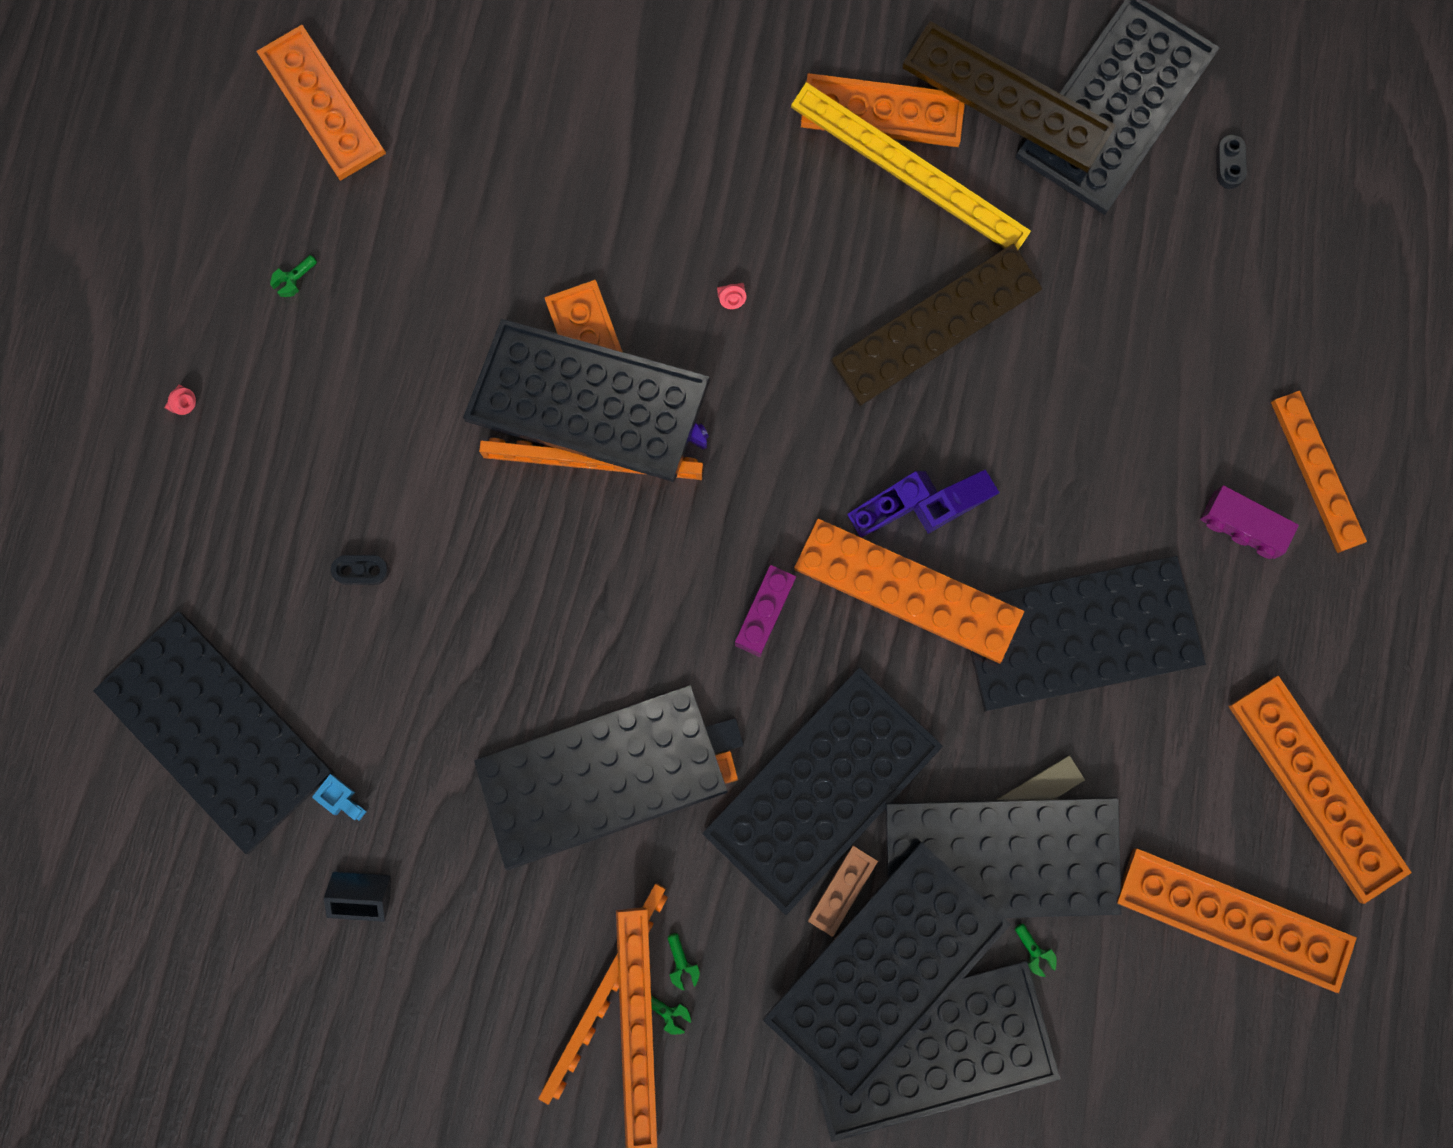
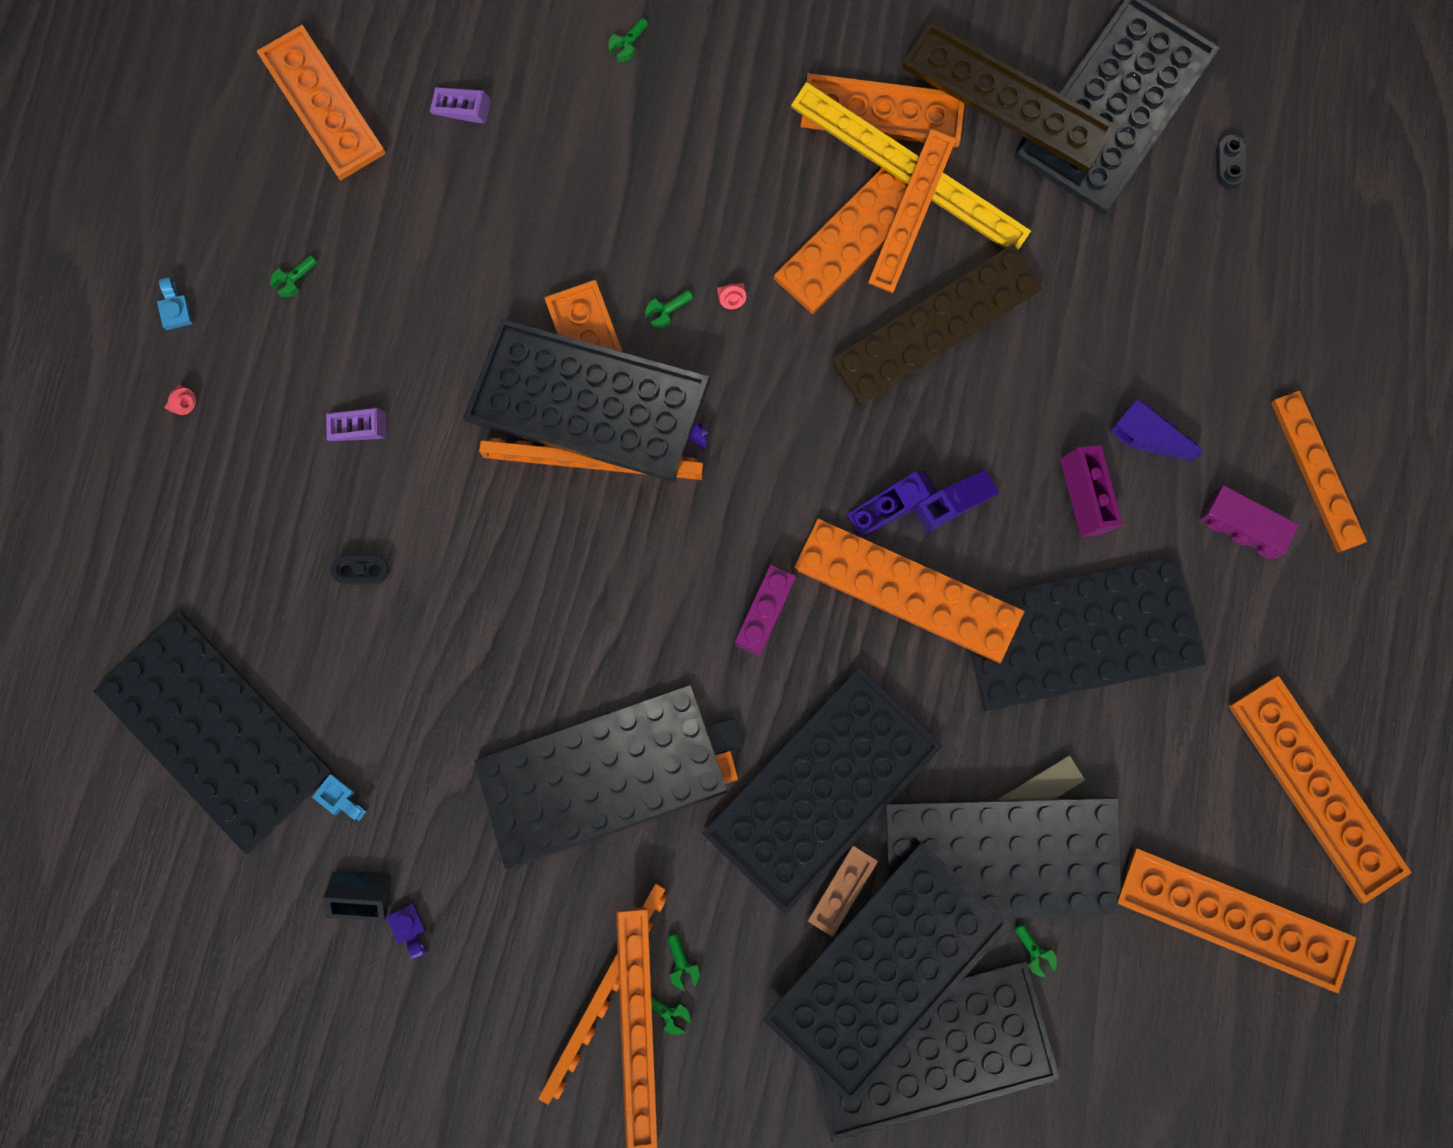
(174, 309): none -> dark azure plate
(374, 425): none -> medium lavender slope
(407, 926): none -> dark purple plate
(477, 107): none -> medium lavender slope
(627, 40): none -> green bar
(666, 308): none -> green bar
(843, 242): none -> orange plate
(912, 211): none -> orange plate
(1091, 491): none -> magenta brick
(1148, 432): none -> dark purple slope

